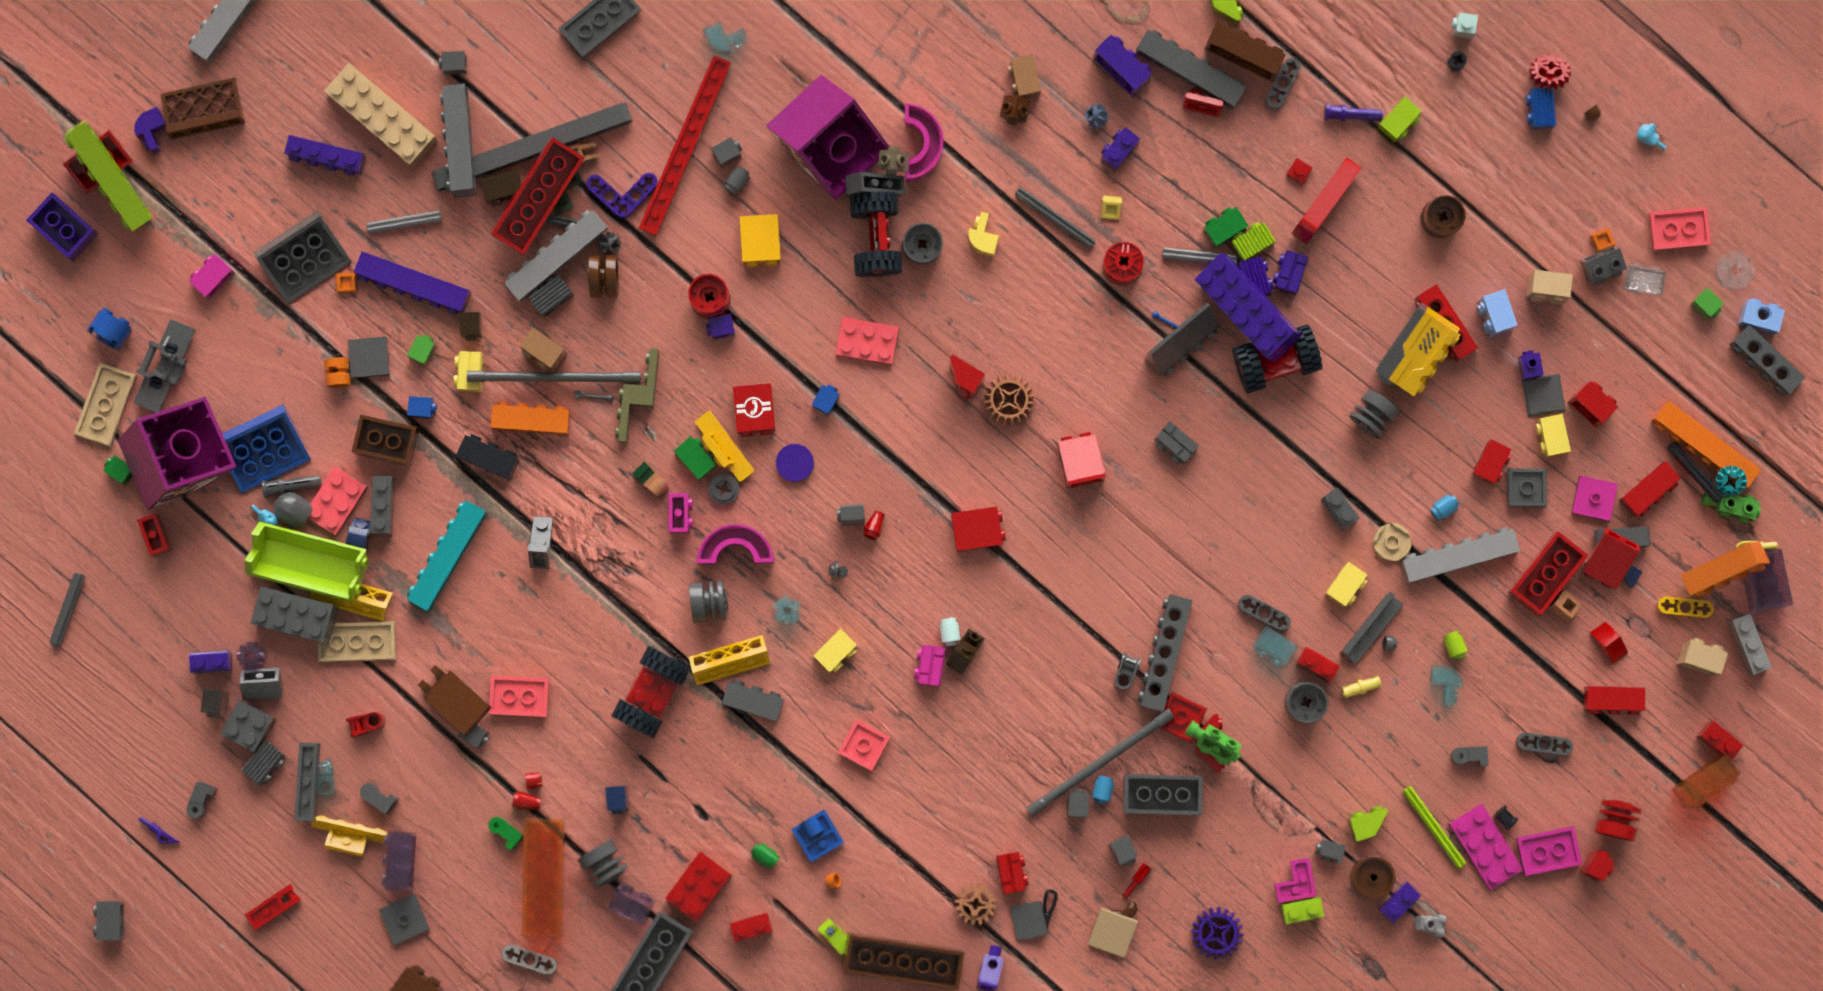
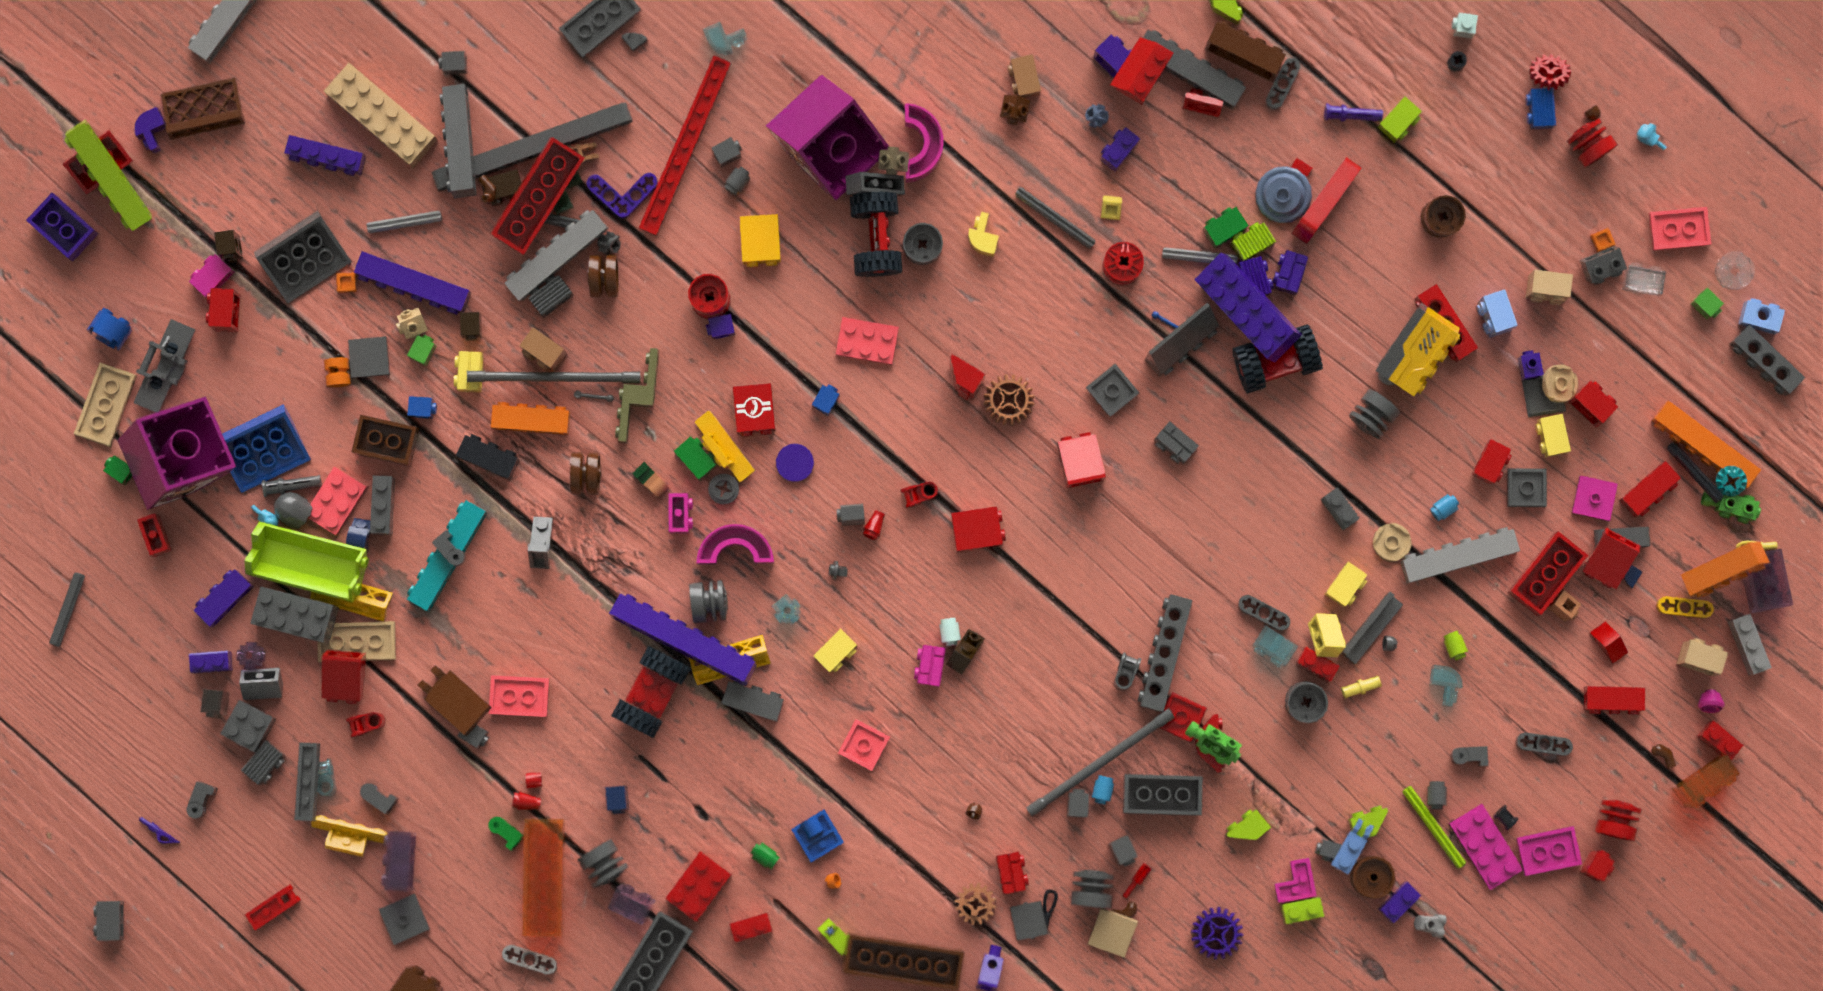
(222, 597): none -> dark purple brick
(223, 310): none -> red brick
(228, 246): none -> dark brown brick
(343, 676): none -> red slope
(411, 323): none -> tan brick
(448, 550): none -> dark grey leg
(489, 189): none -> reddish brown arm
(585, 473): none -> reddish brown wheel
(634, 40): none -> dark grey tile
(683, 639): none -> dark purple brick
(918, 494): none -> red piece
(974, 811): none -> reddish brown hinge
(1092, 889): none -> dark grey wheel
(1112, 390): none -> dark grey plate
(1142, 70): none -> red slope
(1250, 827): none -> lime slope
(1283, 194): none -> sand blue piece
(1326, 635): none -> light yellow brick
(1351, 848): none -> medium blue hinge
(1436, 795): none -> dark grey brick
(1559, 383): none -> tan tile
(1592, 142): none -> red wheel
(1666, 753): none -> reddish brown arm
(1711, 701): none -> dark pink cone

